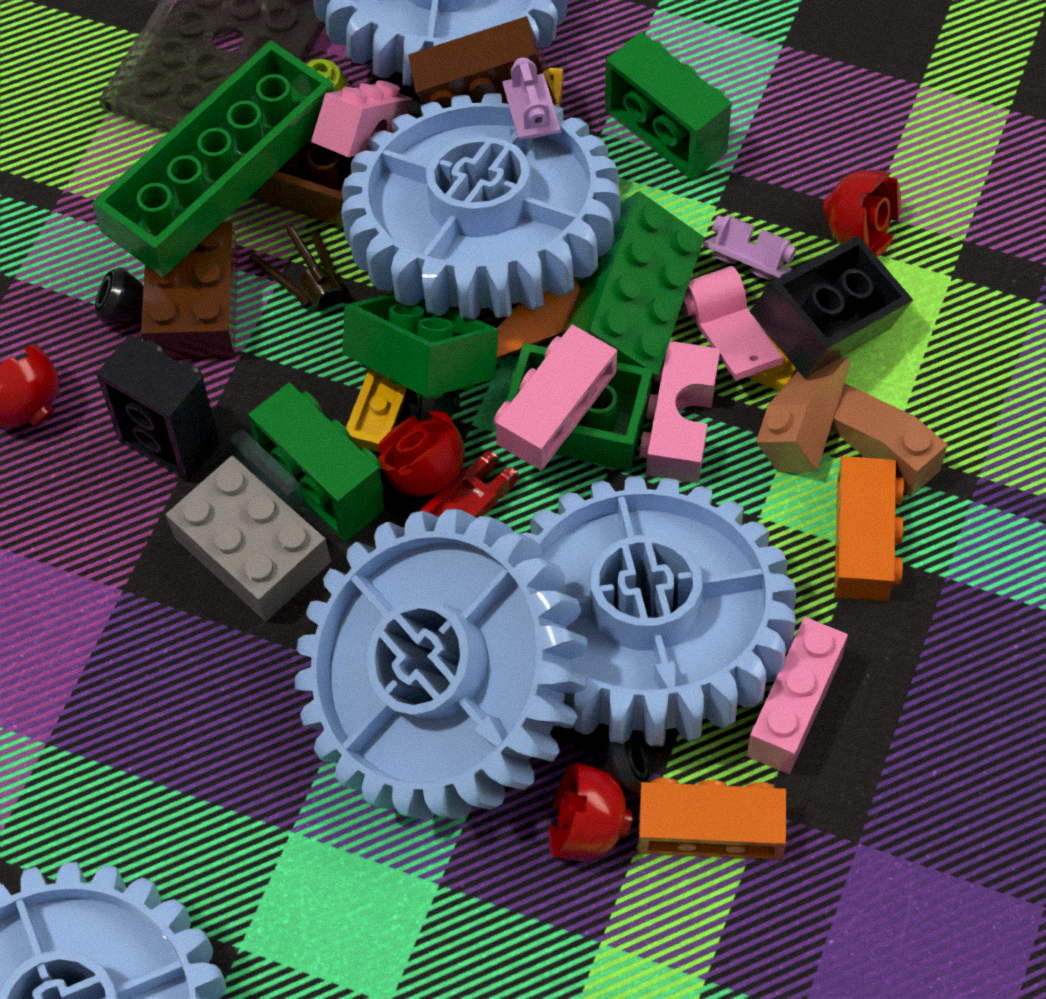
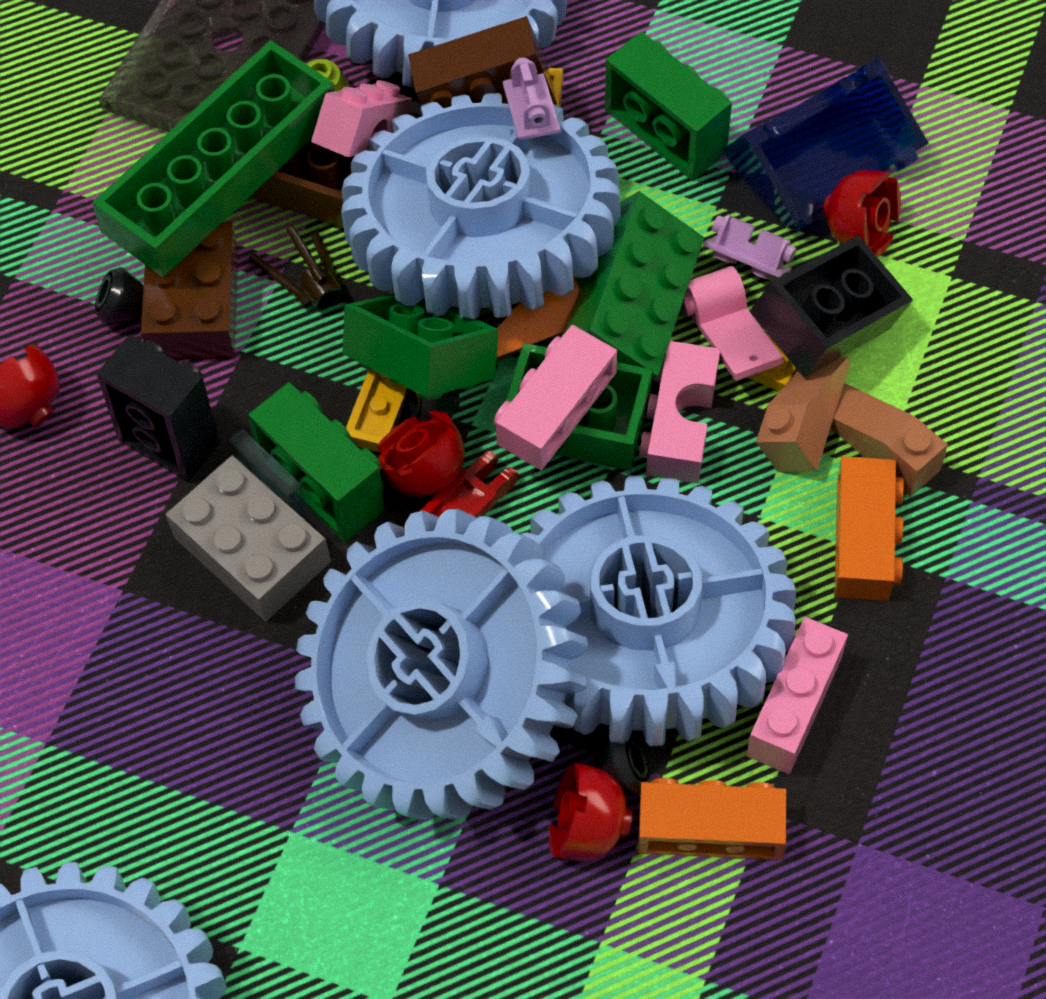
(814, 145): none -> clear blue windscreen

